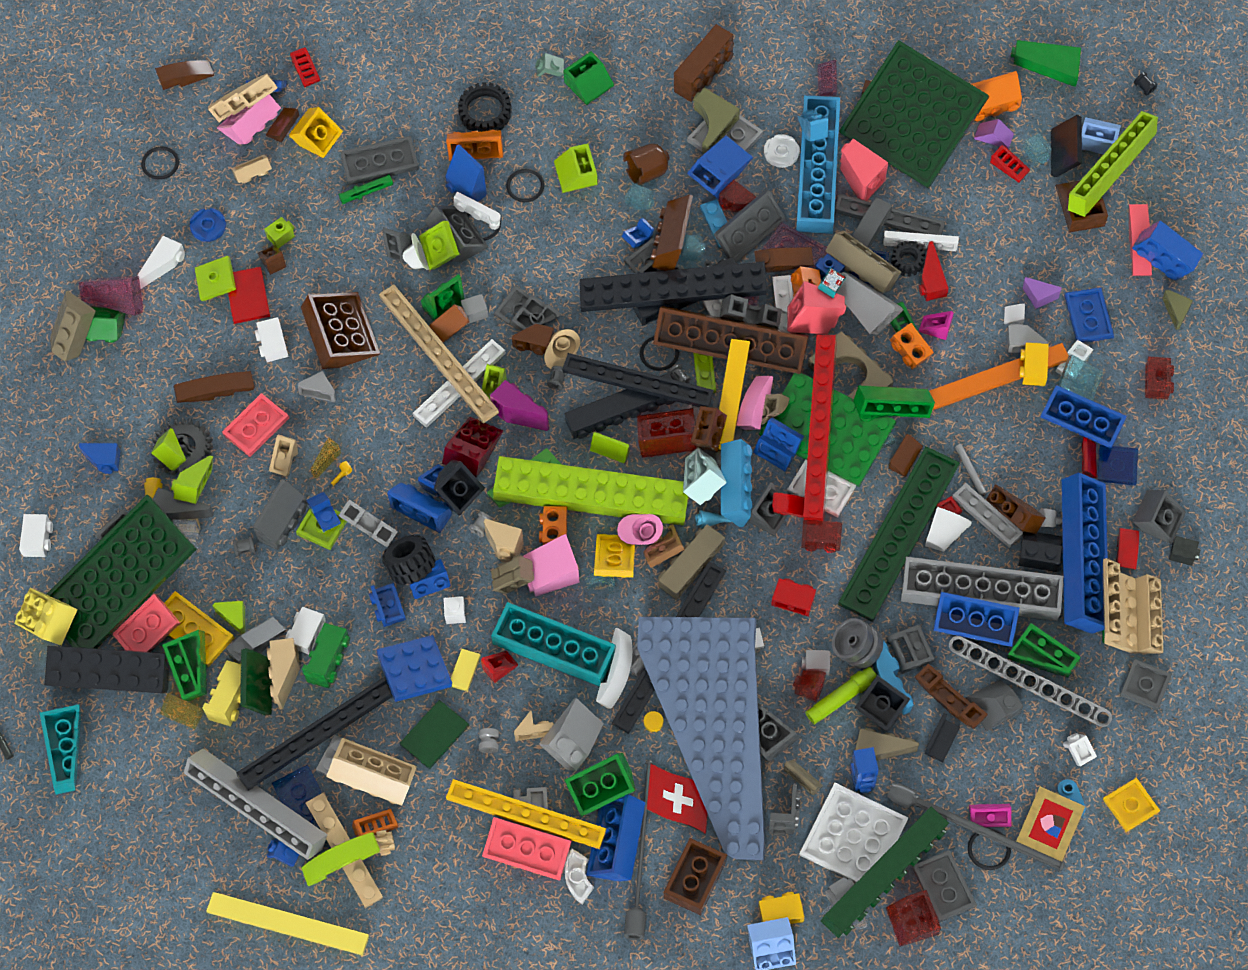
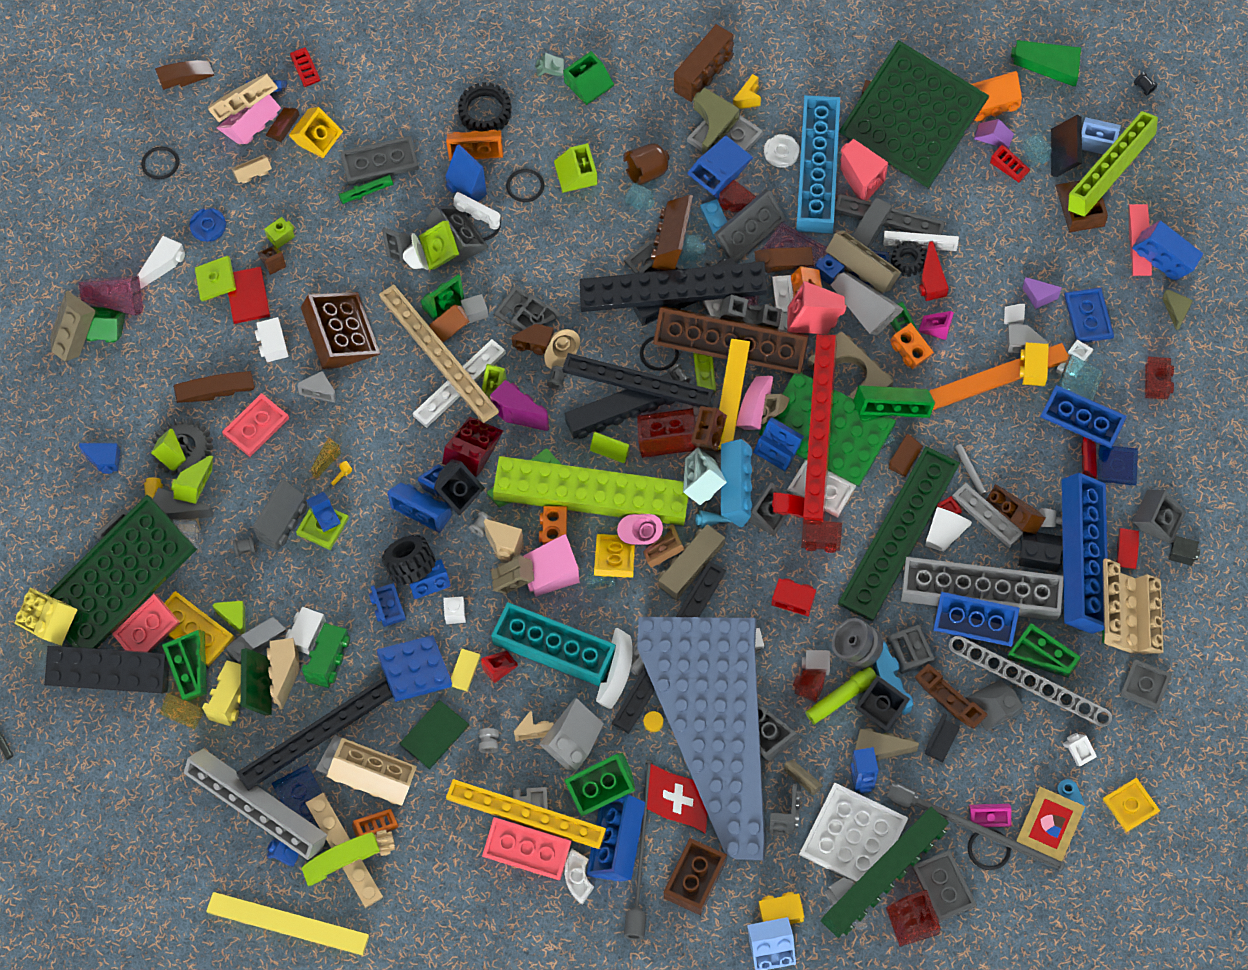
(35, 535): white brick -> none
(61, 739): teal wedge -> none
(283, 454): tan slope -> none
(368, 523): light grey arch -> none
(639, 234): blue bracket -> none
(747, 95): none -> yellow slope
(813, 125): dark azure slope -> none
(827, 78): clear pink slope -> none
(831, 282): tile -> none

